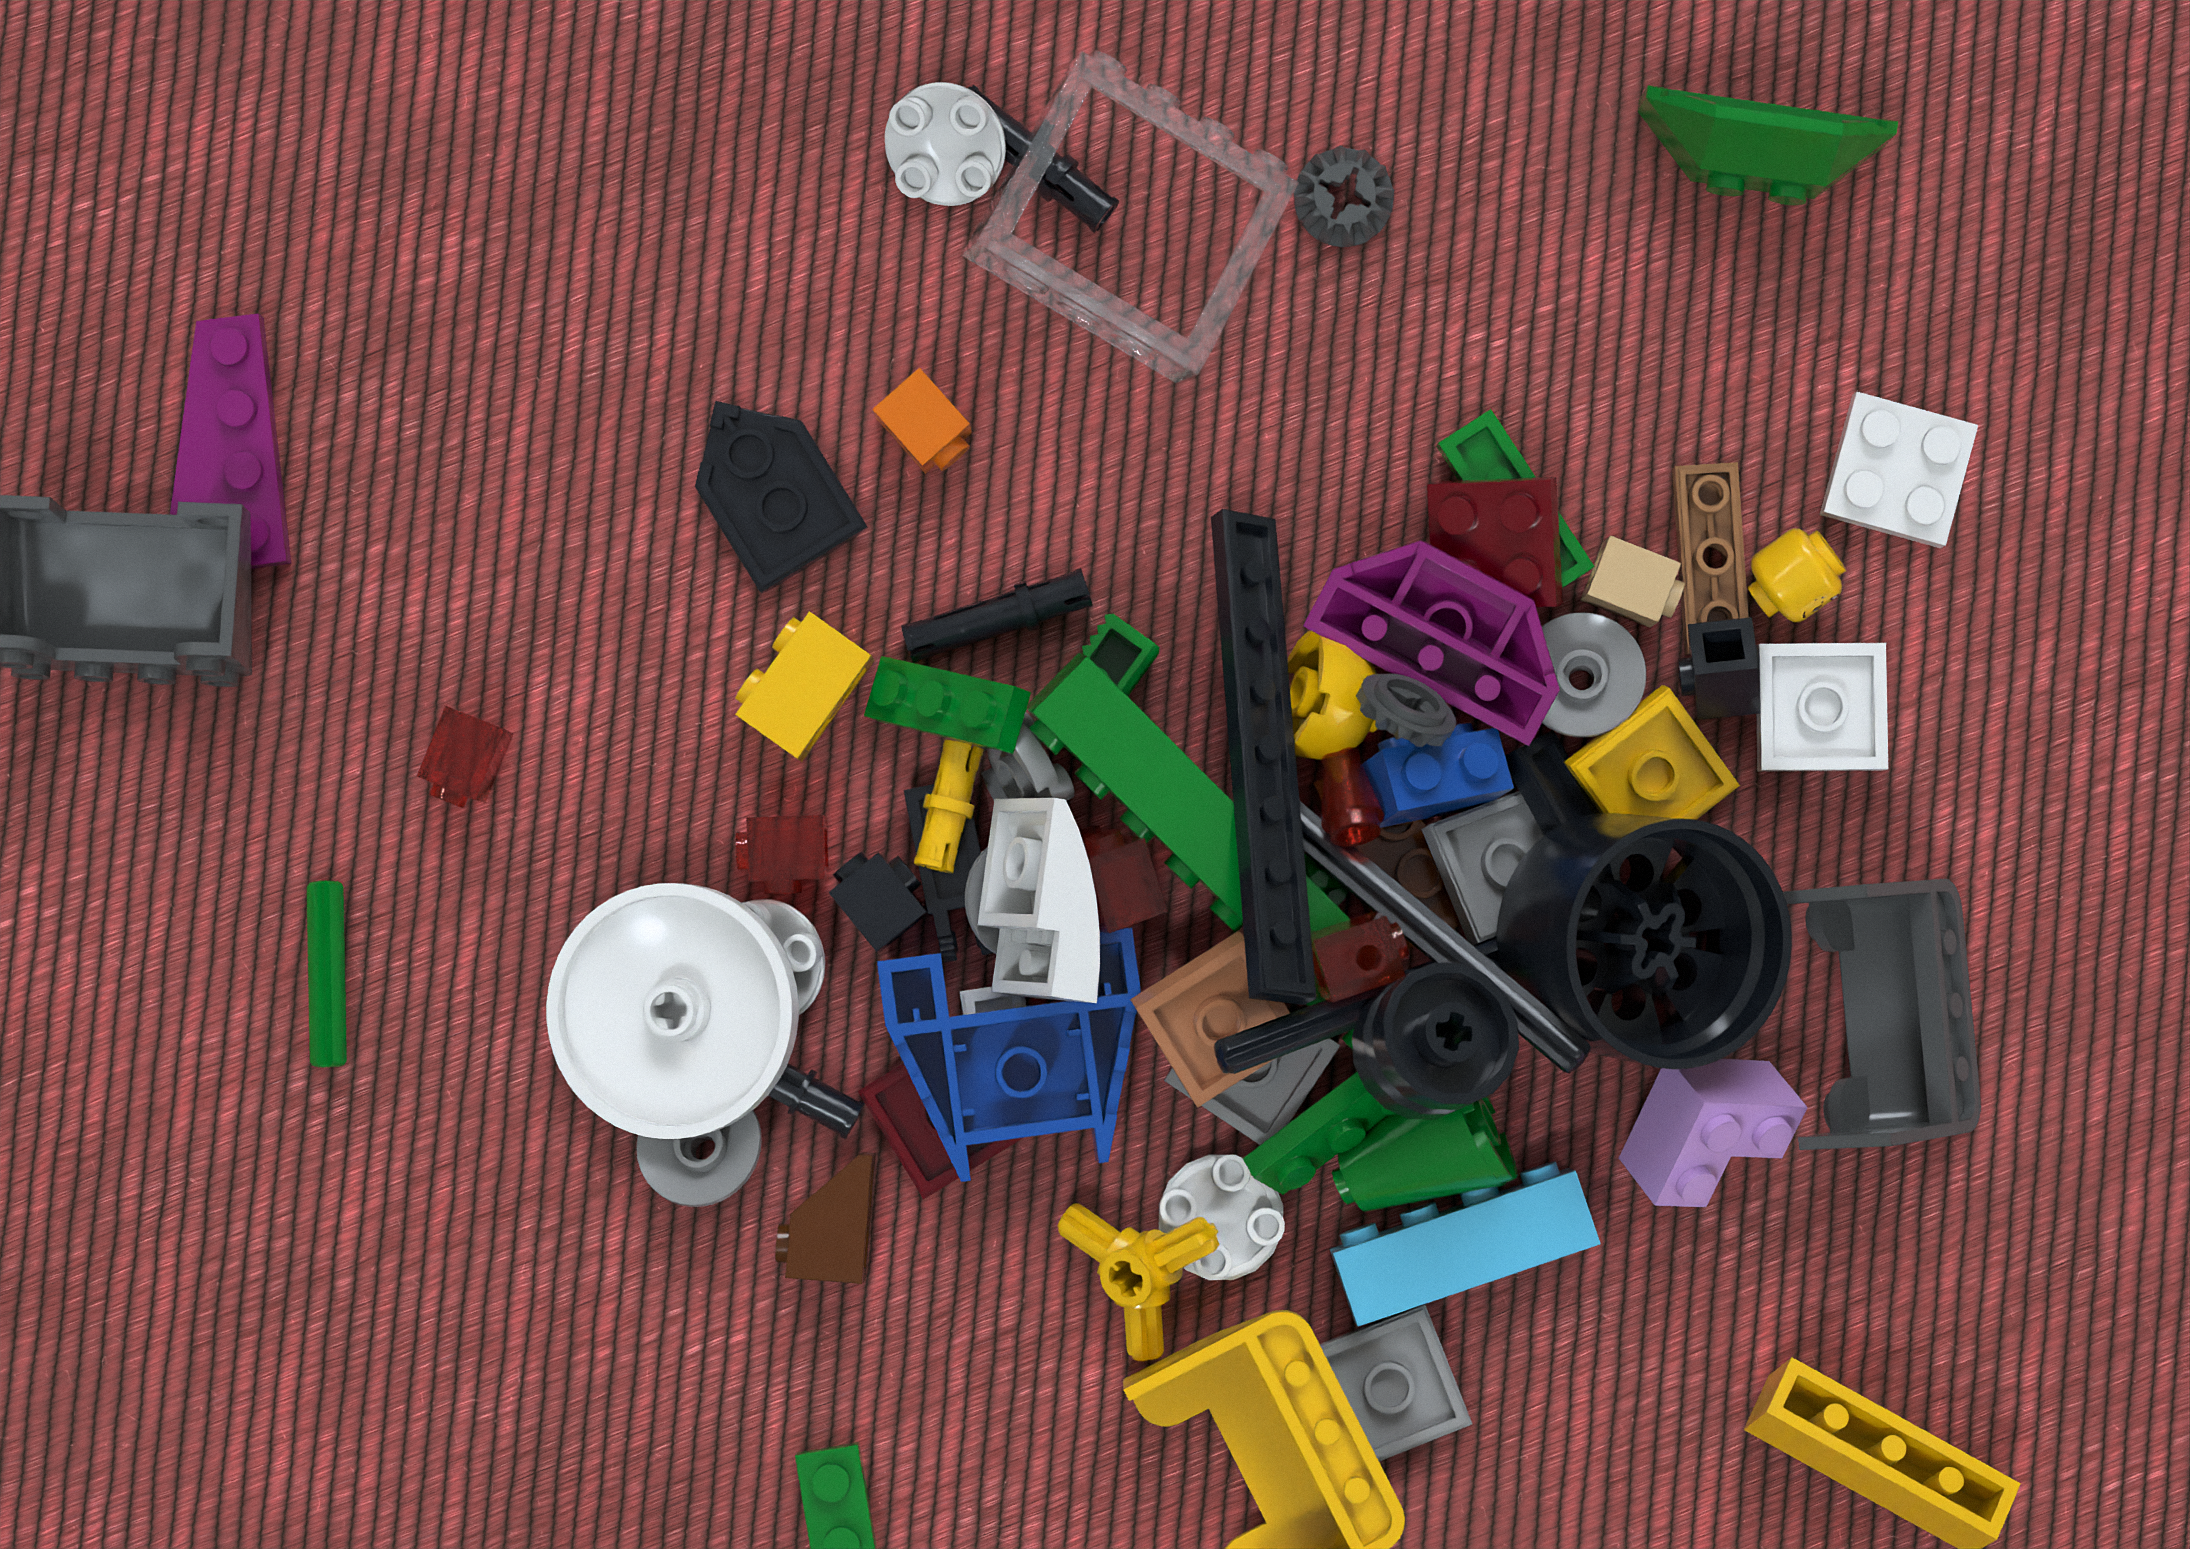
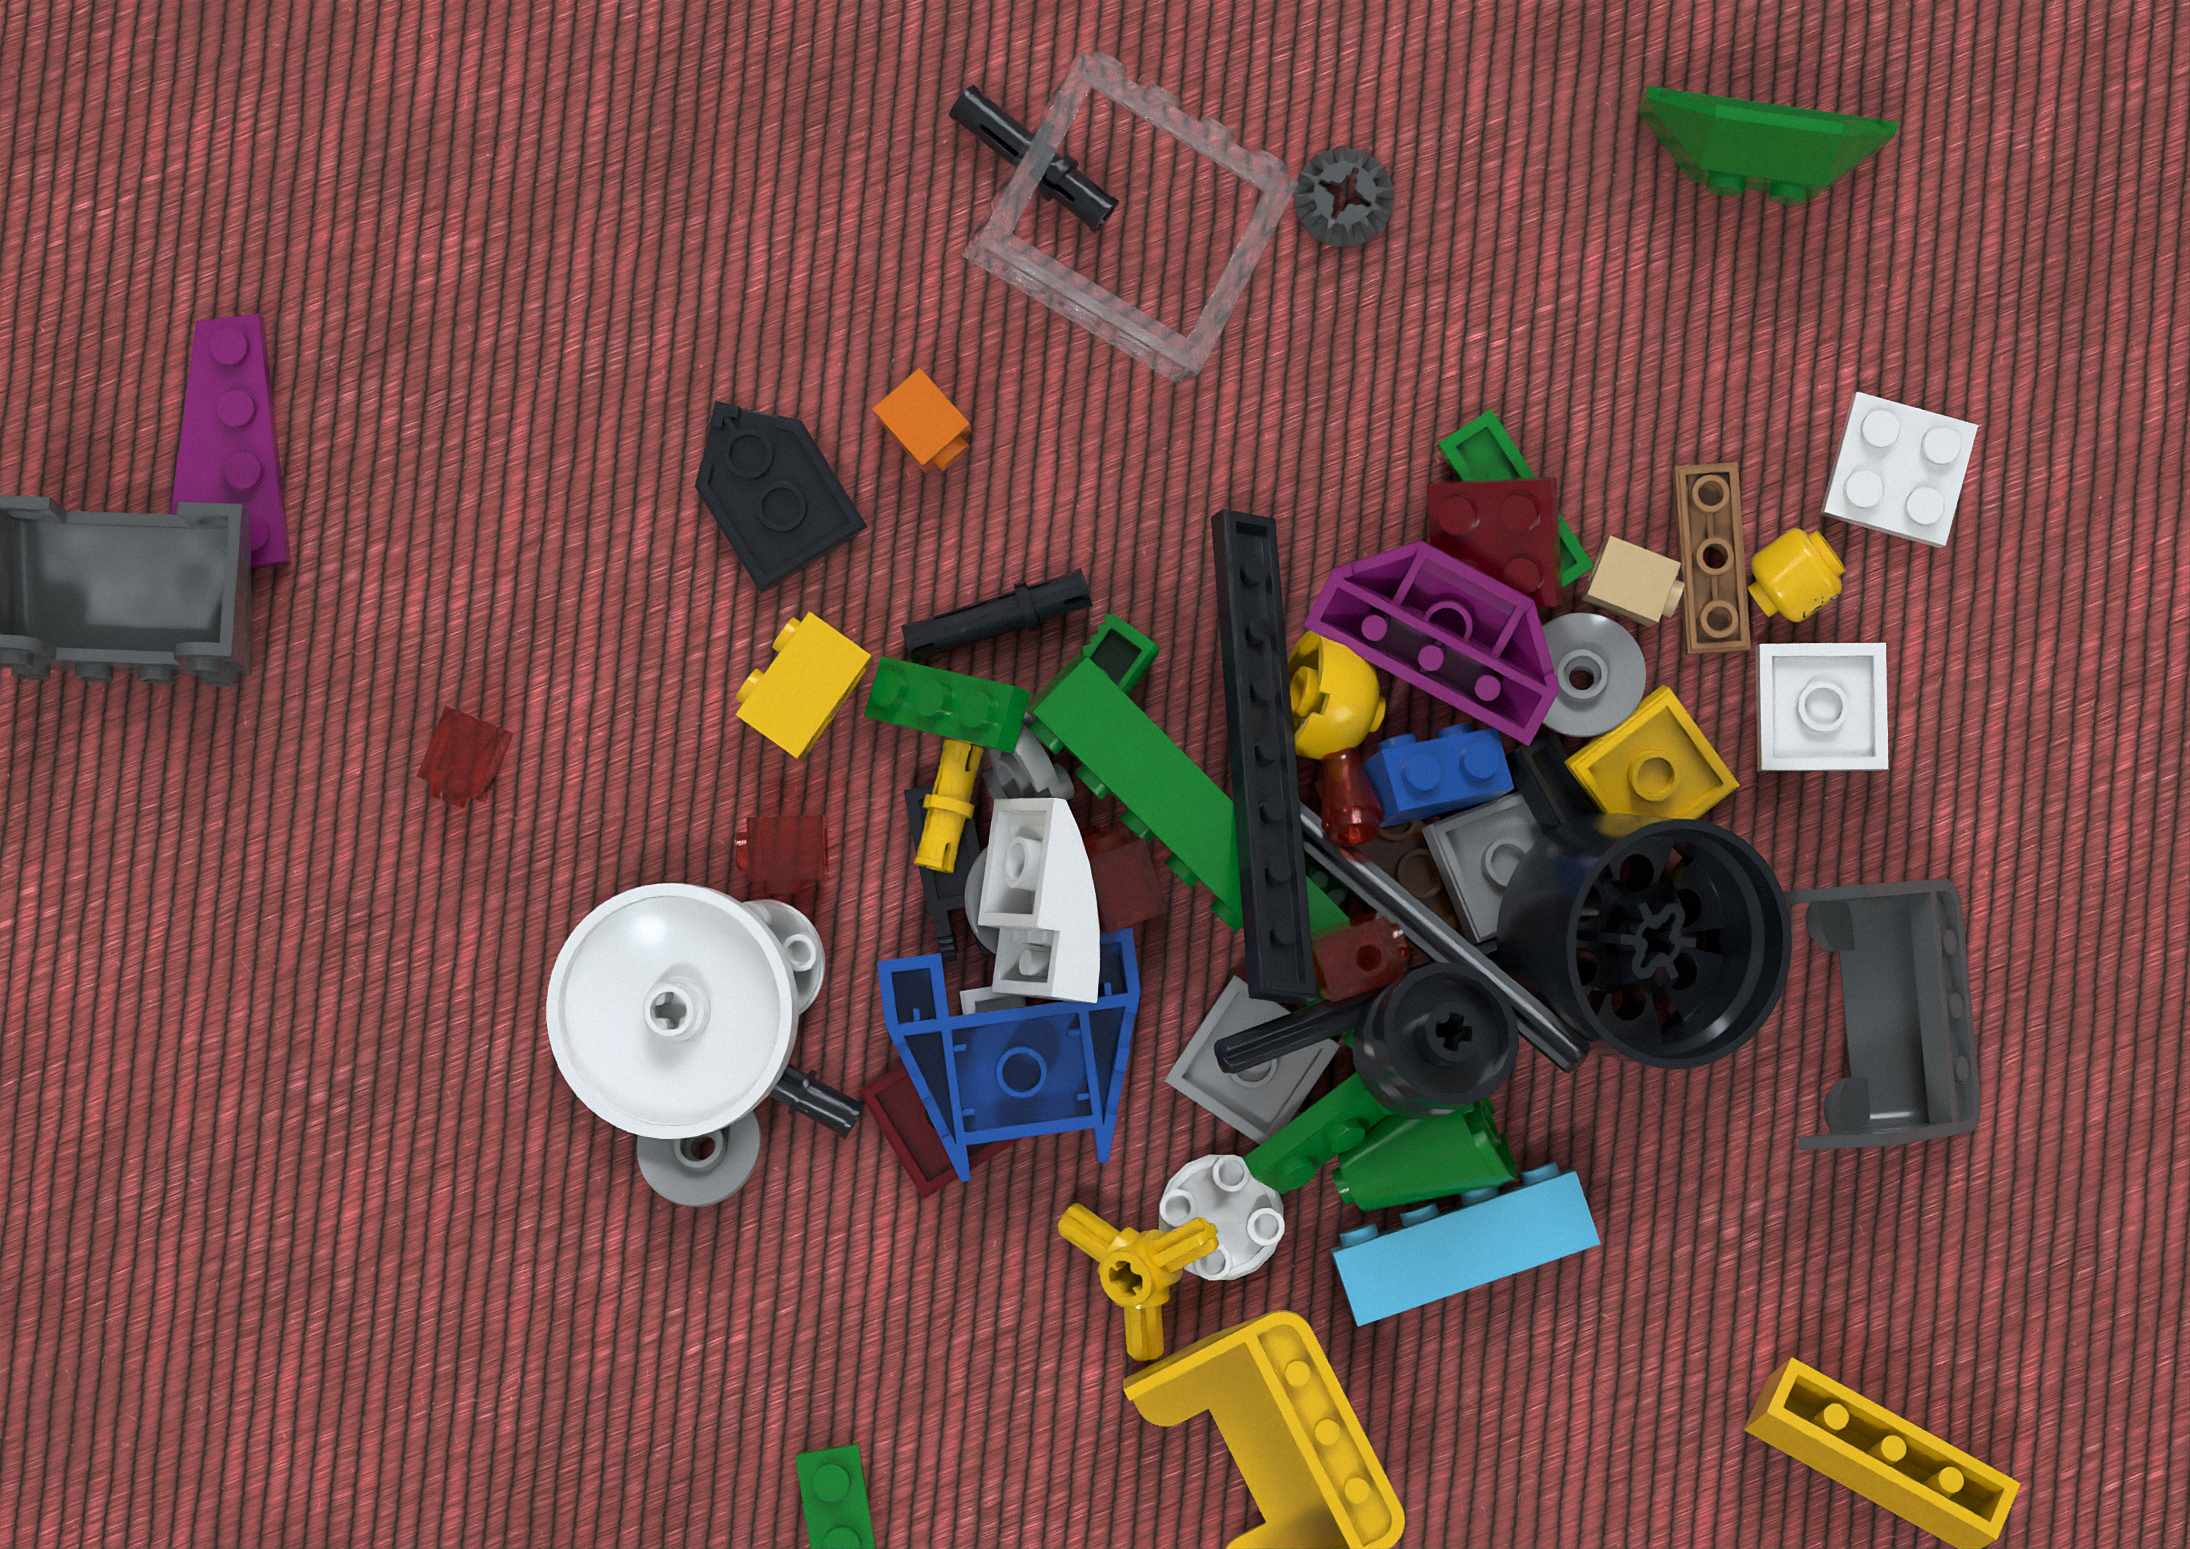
(326, 973): green axle -> none
(831, 1228): reddish brown slope -> none
(878, 897): black brick -> none
(944, 144): white dish -> none
(1198, 1008): nougat plate -> none
(1398, 1382): light grey plate -> none
(1406, 709): dark grey gear -> none
(1704, 1118): lavender brick -> none
(1722, 669): black brick -> none

